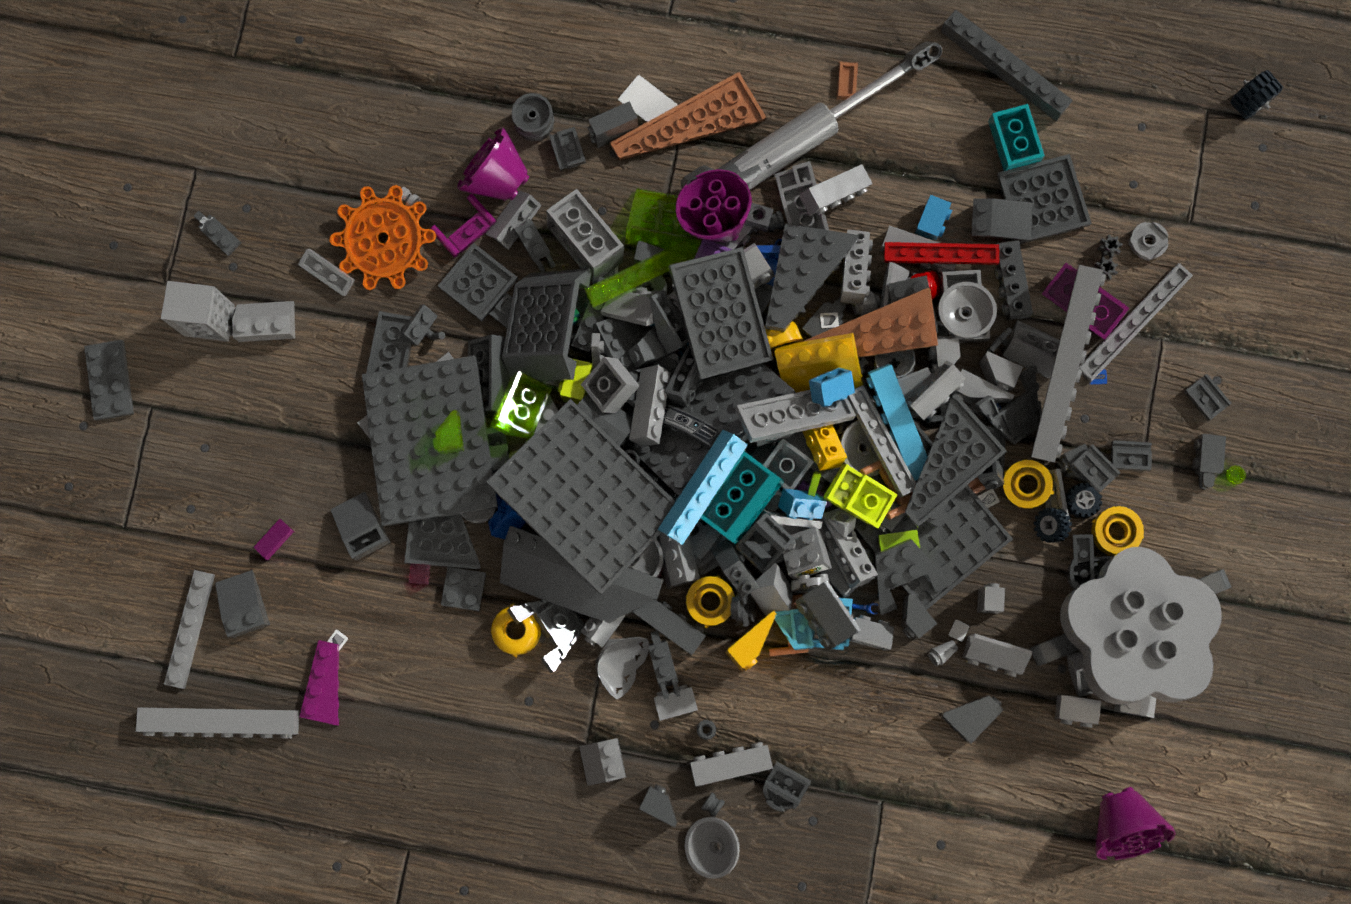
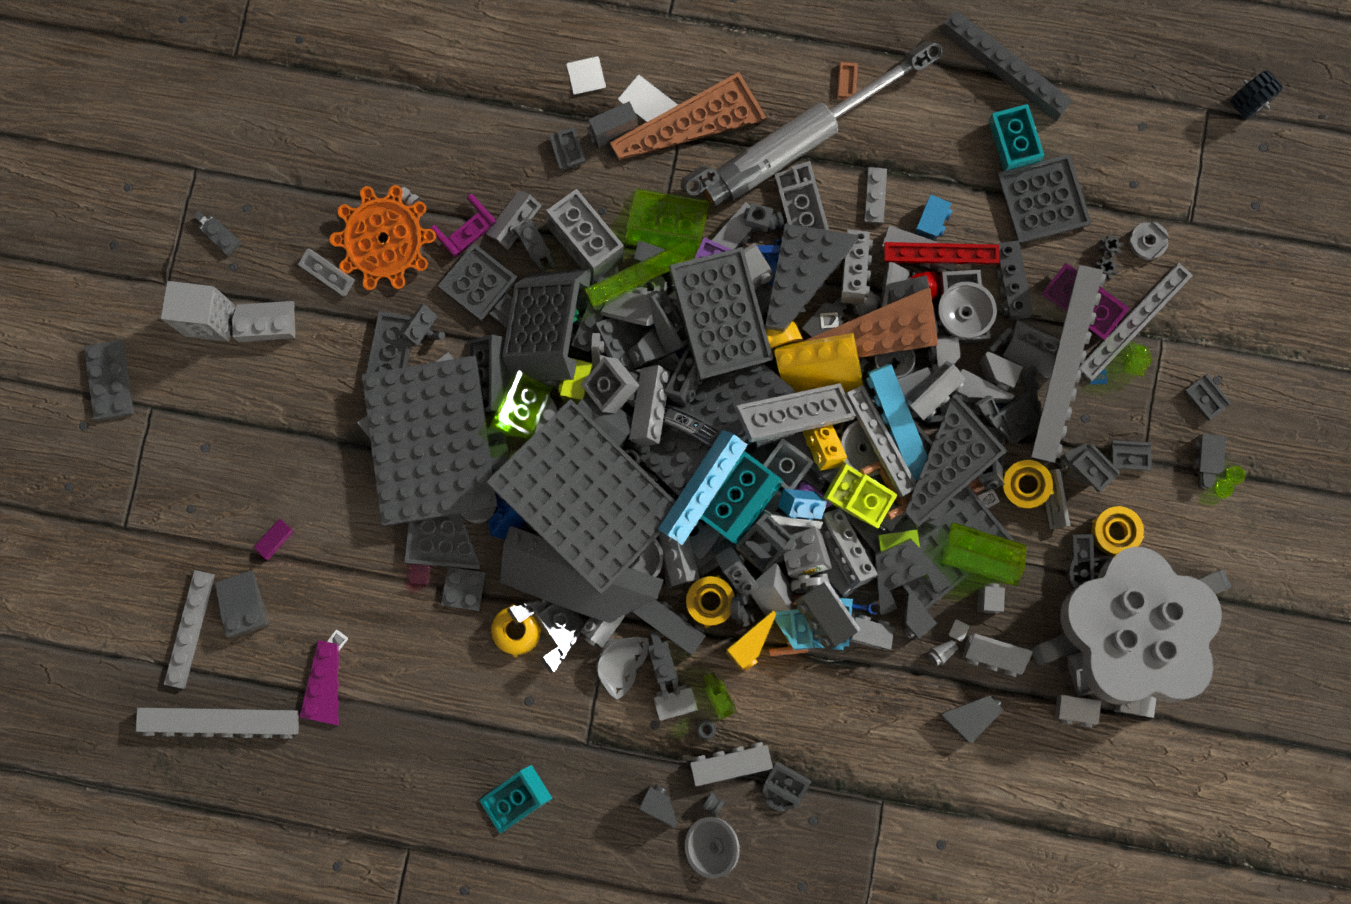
(359, 526): dark grey slope -> none
(449, 435): clear neon green slope -> none
(495, 169): magenta cone -> none
(515, 799): none -> teal slope
(533, 117): dark grey wheel -> none
(586, 75): none -> white sticker
(602, 761): light grey slope -> none
(714, 206): magenta cone -> none
(721, 703): none -> clear neon green torso
(814, 483): lime tile -> none
(832, 386): dark azure brick -> none
(836, 189): light grey brick -> none
(843, 522): light grey slope -> none
(875, 196): none -> light grey plate
(984, 554): none -> clear neon green slope
(1001, 220): dark grey slope -> none
(1059, 528): black wheel -> none
(1090, 499): black wheel -> none
(1129, 826): magenta cone -> none
(1137, 359): none -> clear neon green brick
(1223, 488): none -> clear neon green plate

